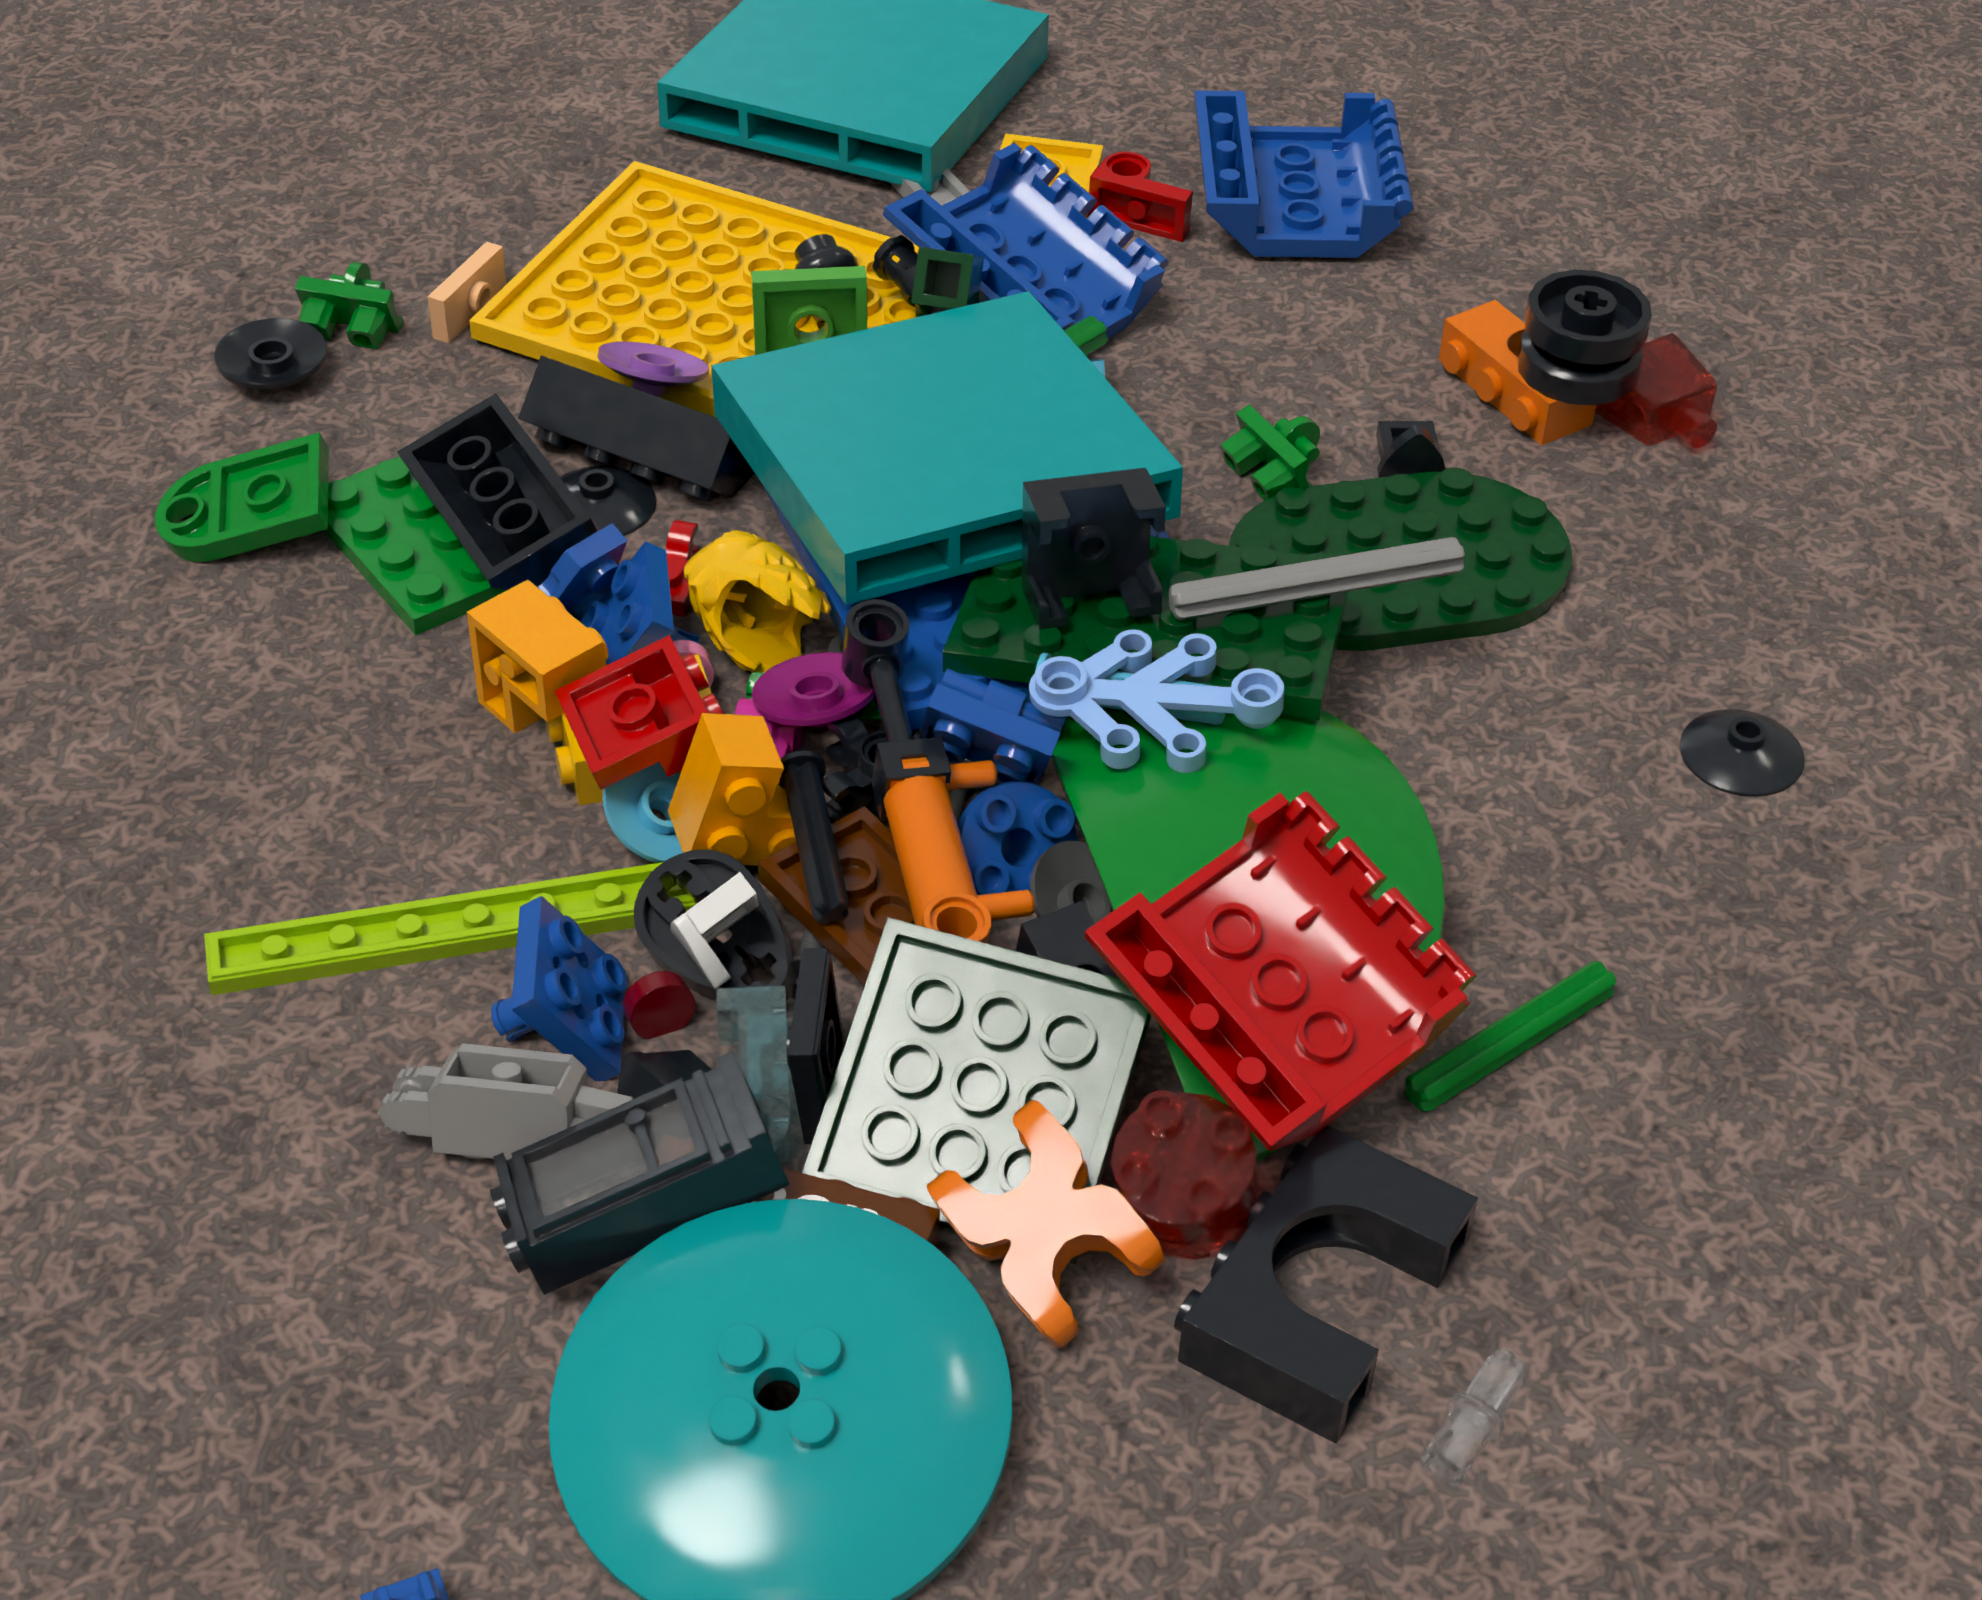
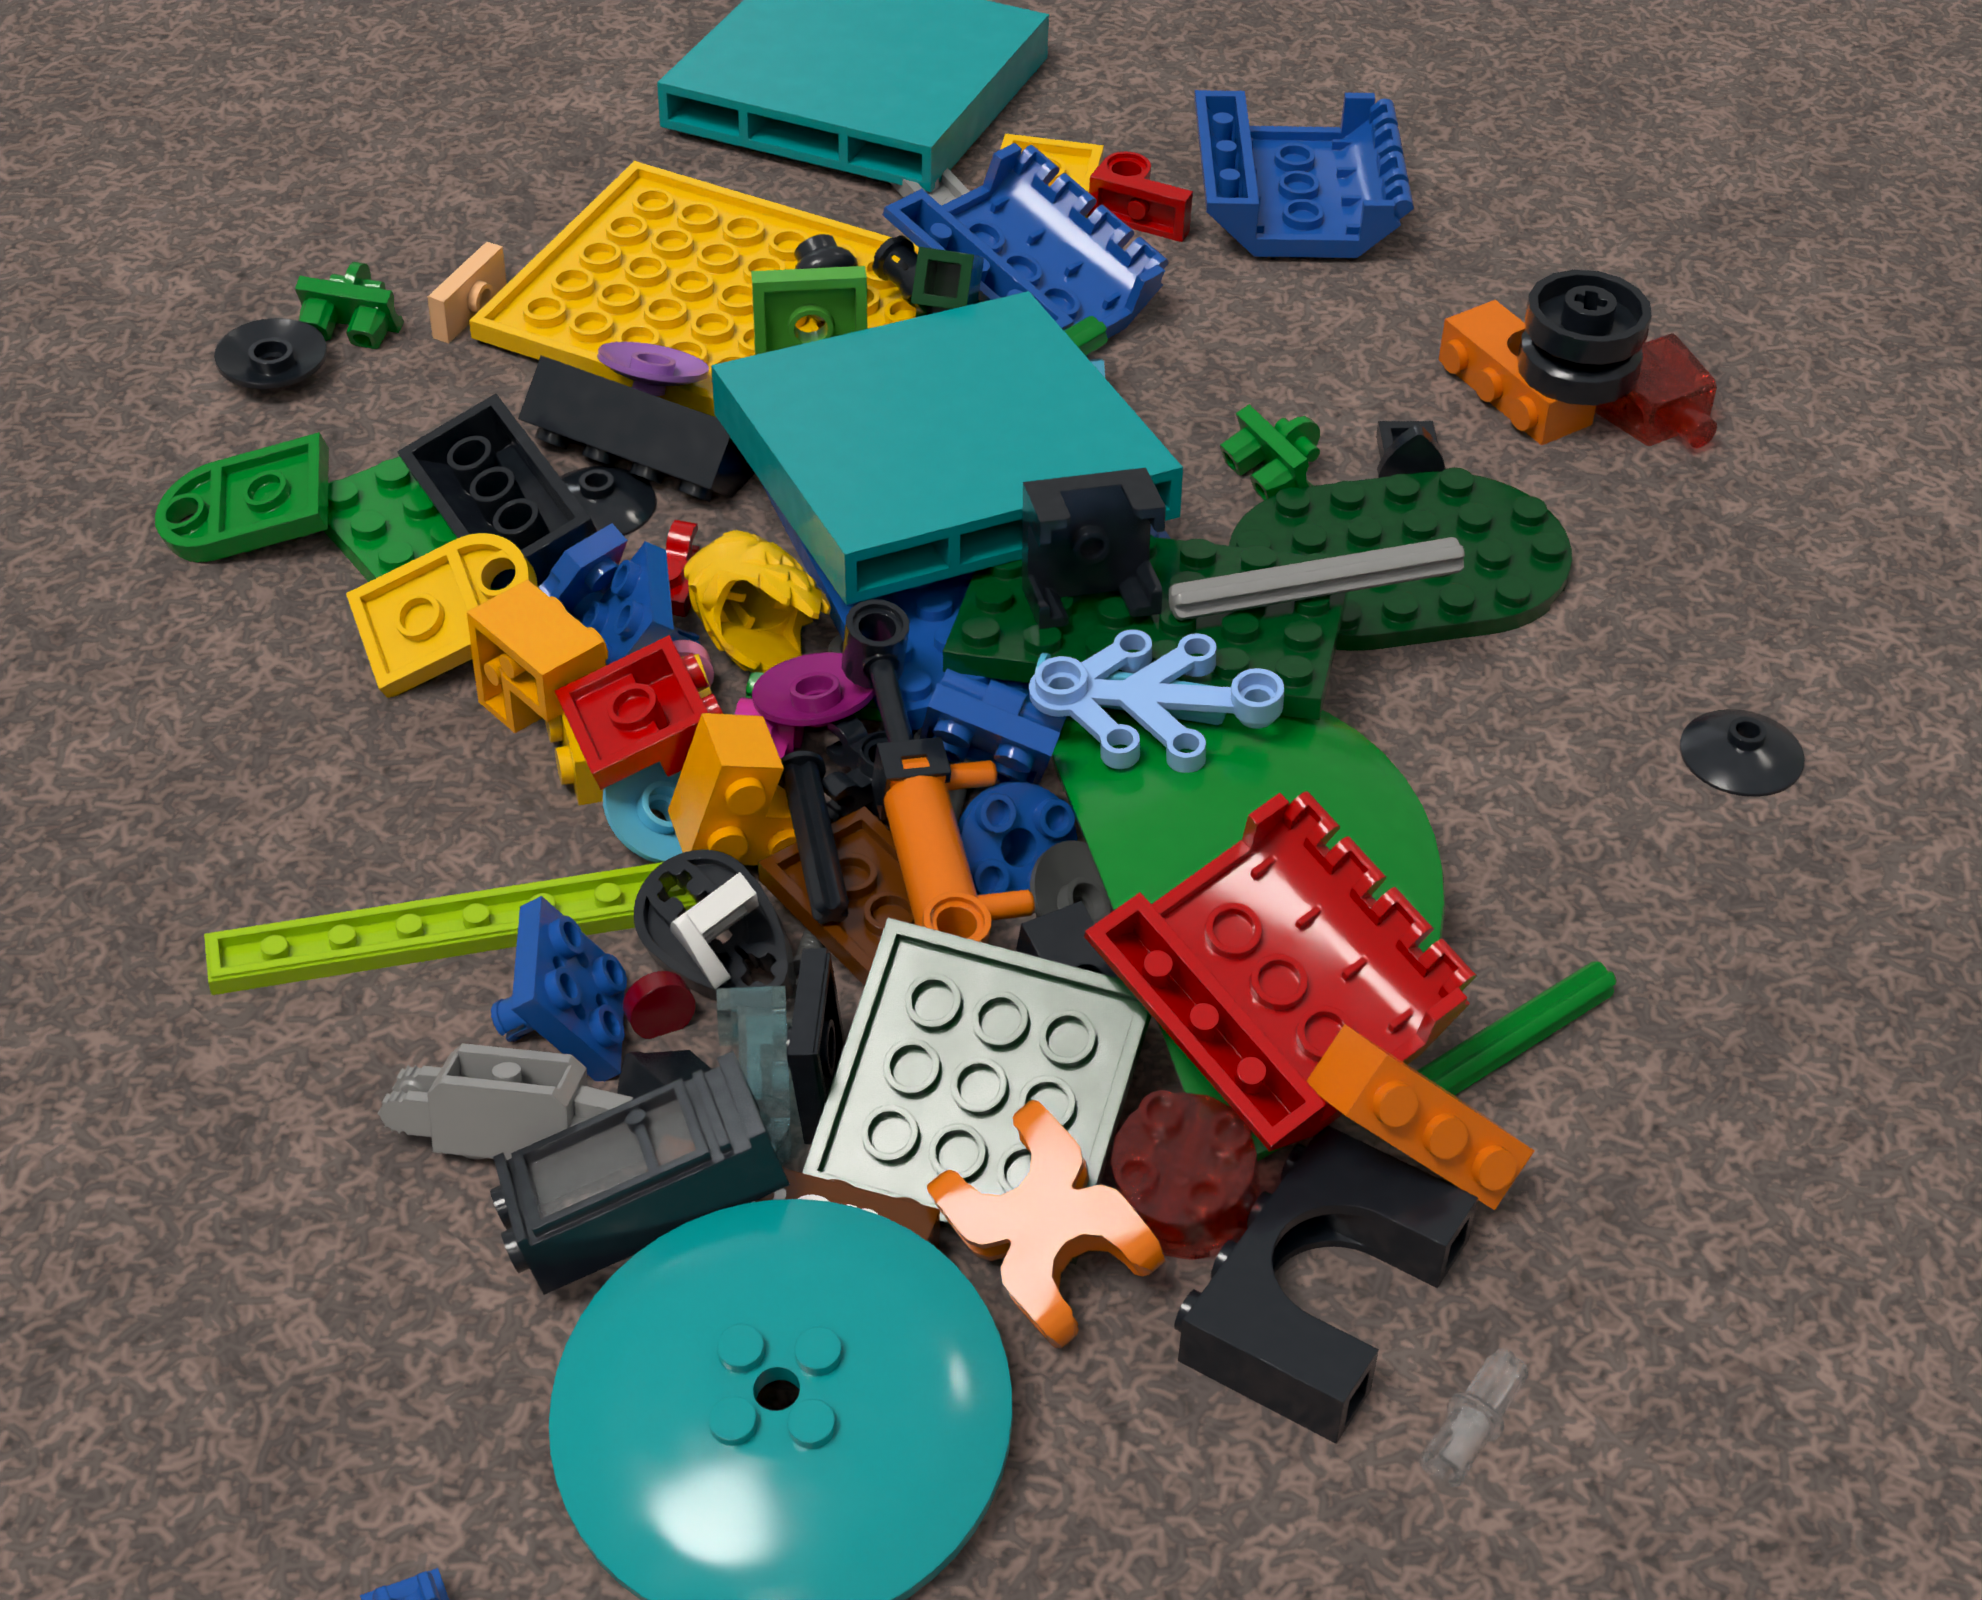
(418, 613): none -> yellow plate
(1419, 1117): none -> orange brick

